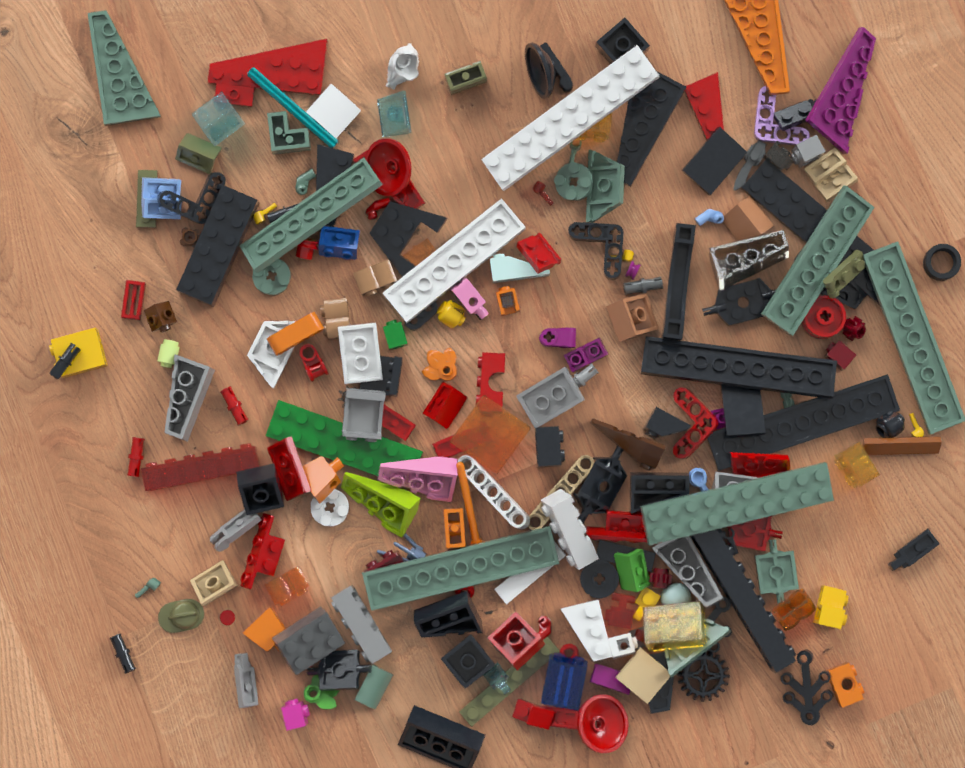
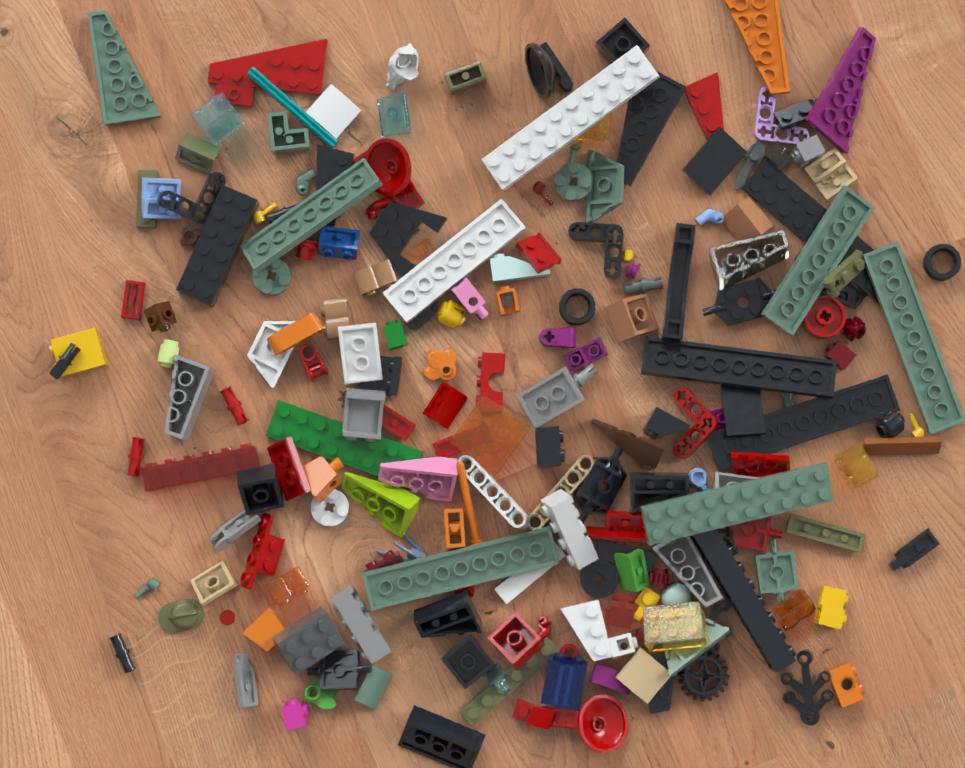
(577, 292): none -> black tyre
(825, 533): none -> olive plate

